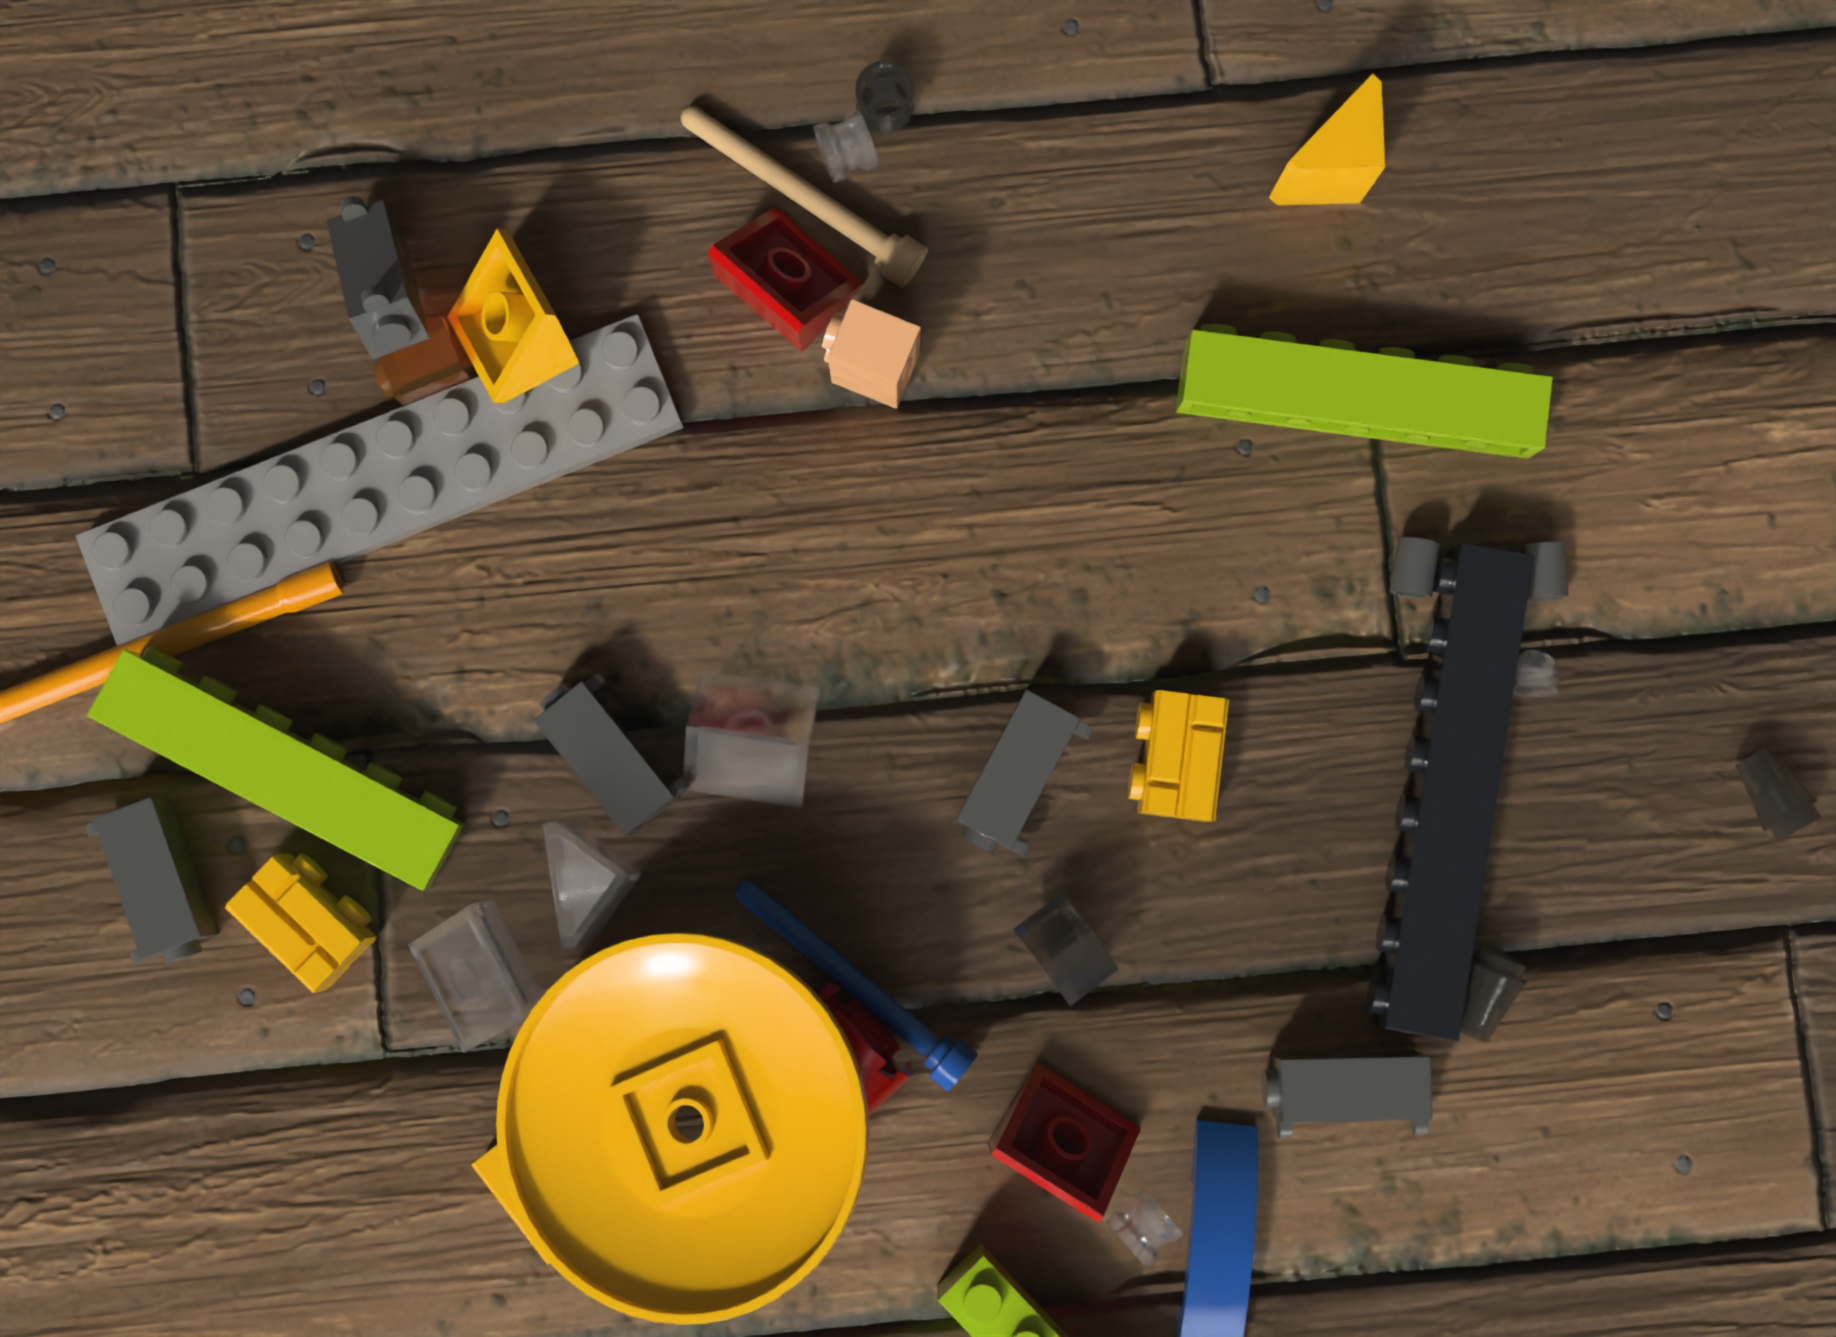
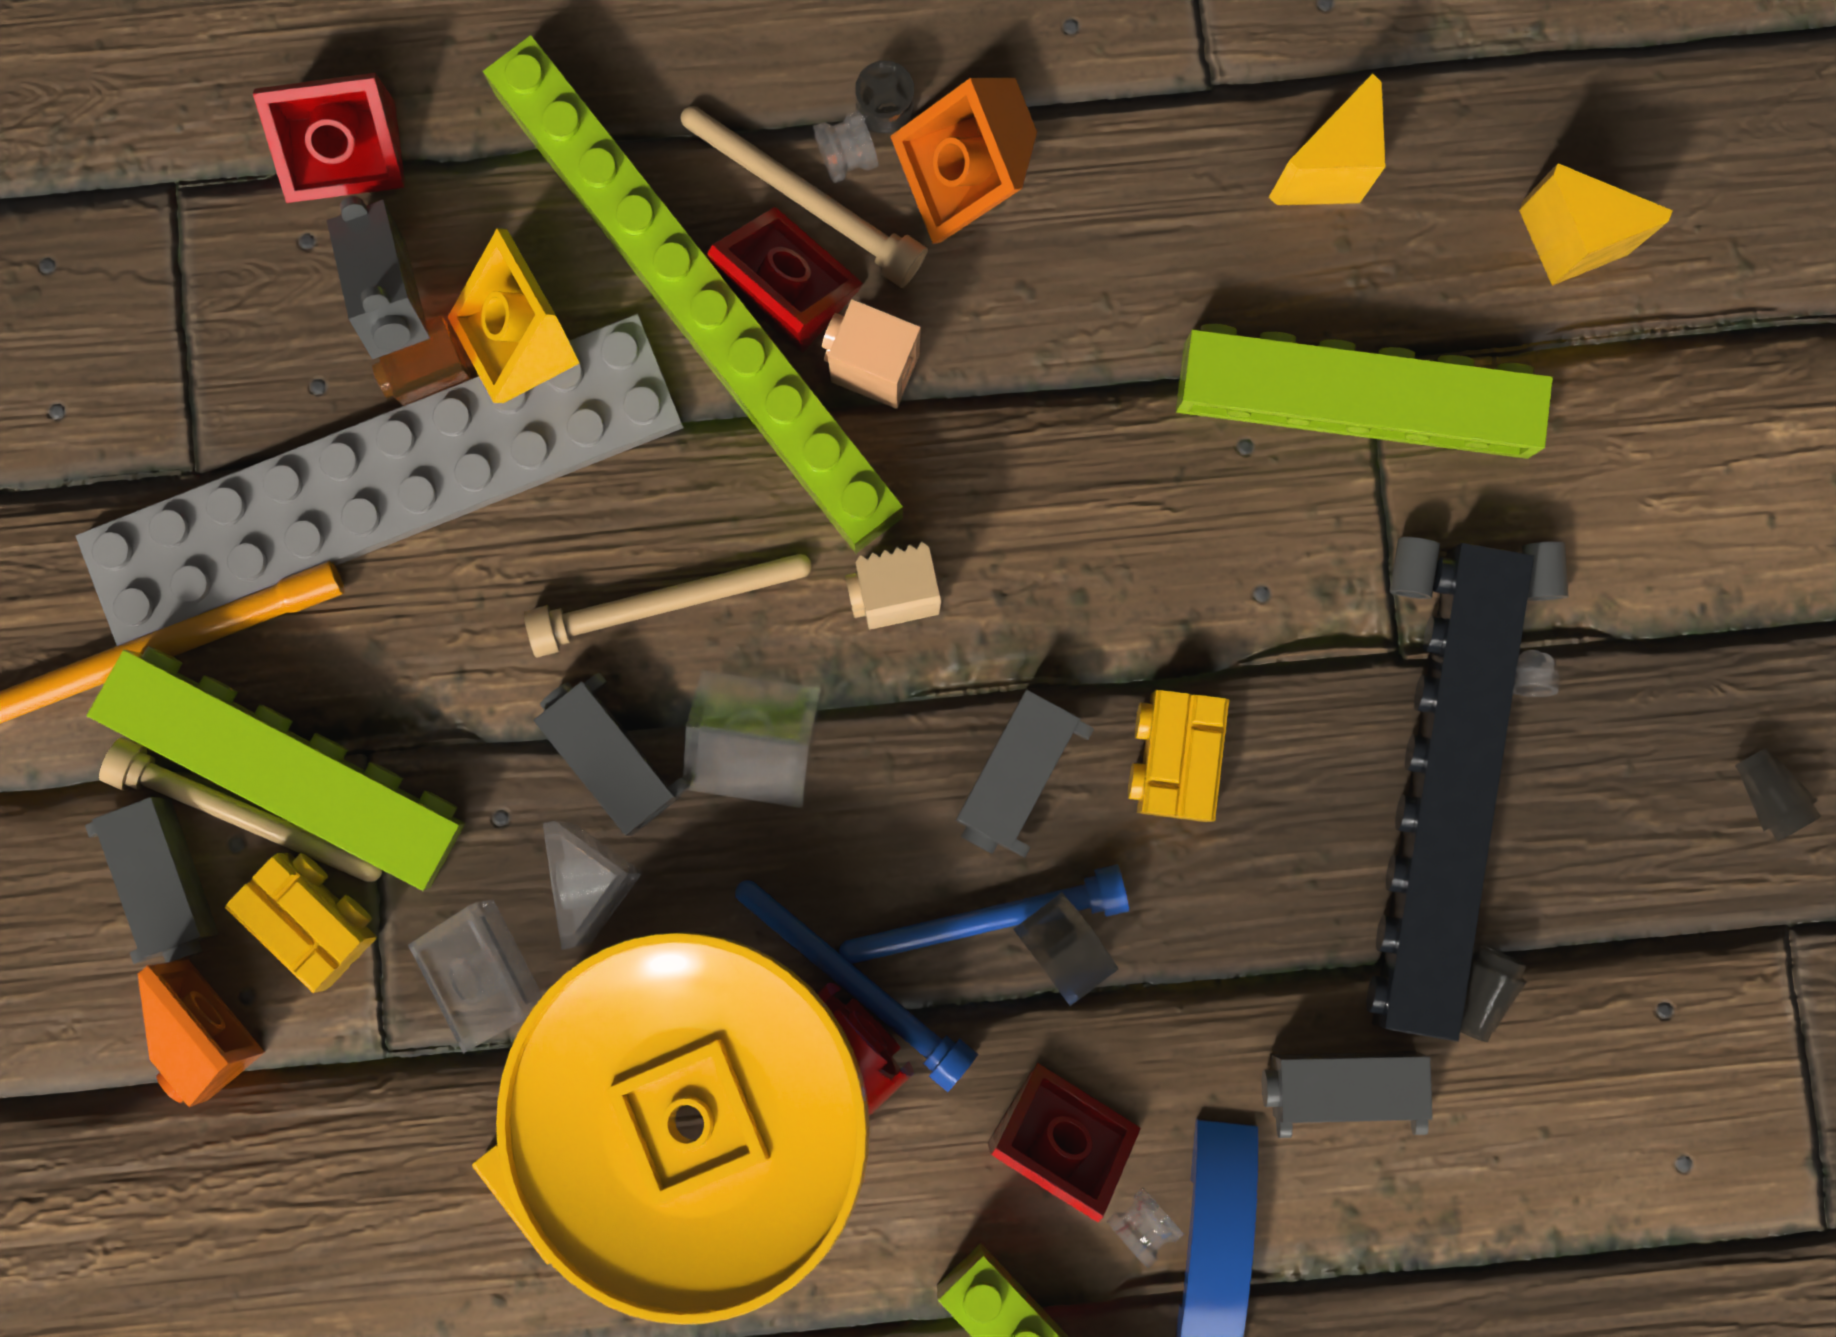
(131, 766): none -> tan piece
(191, 1033): none -> orange slope
(332, 136): none -> red slope
(553, 628): none -> tan piece
(694, 295): none -> lime brick
(894, 587): none -> tan brick
(967, 153): none -> orange slope
(1099, 893): none -> blue piece
(1586, 222): none -> yellow slope

